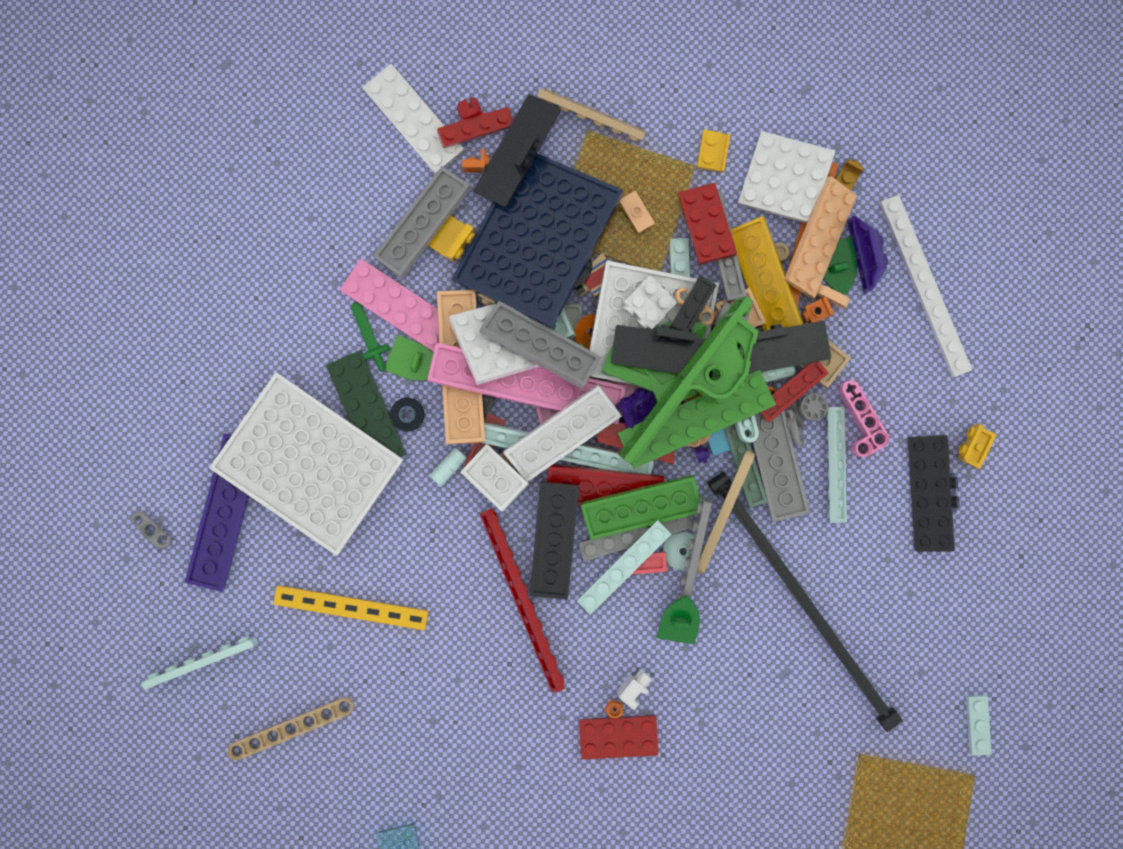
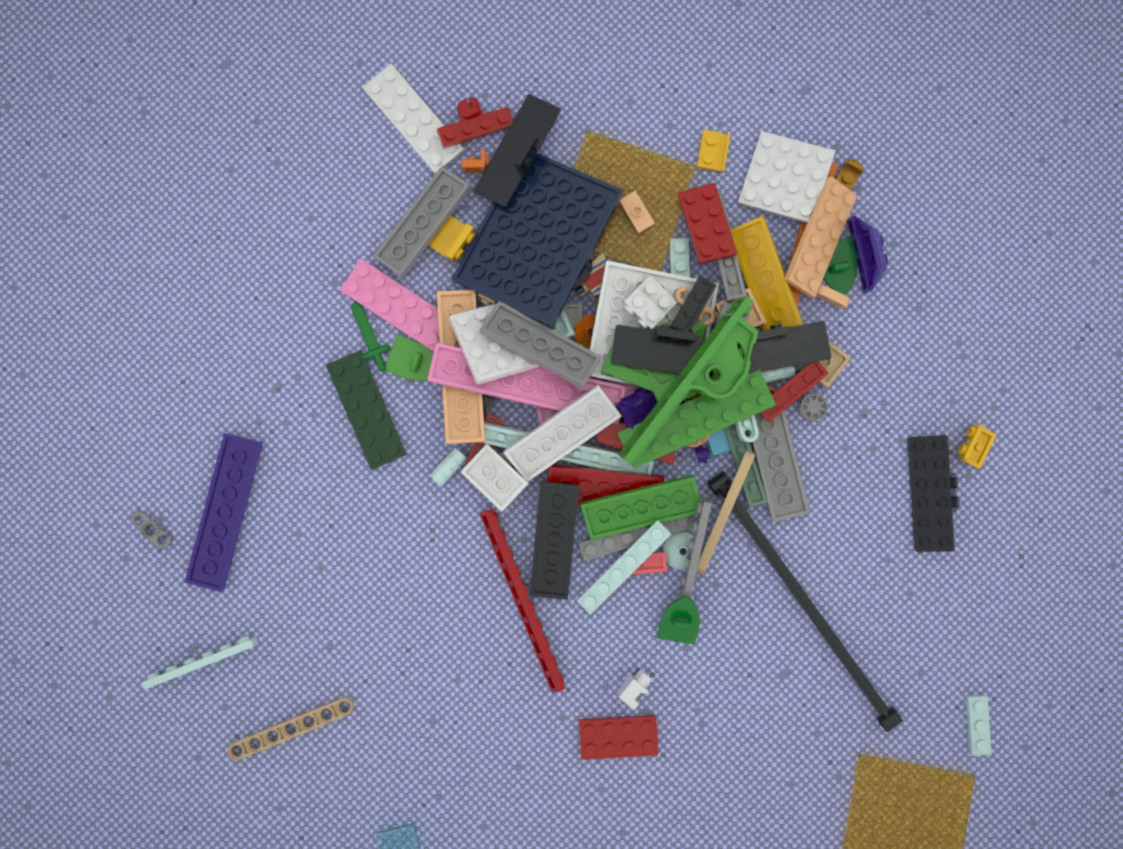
(306, 464): white plate -> none
(351, 607): yellow tile -> none
(397, 414): black bush -> none
(600, 118): tan plate -> none
(619, 709): orange plate -> none
(783, 251): tan tile -> none
(795, 424): light grey piece -> none
(824, 308): orange brick -> none
(837, 464): light aqua plate -> none
(860, 416): bright pink beam -> none
(925, 286): white plate -> none

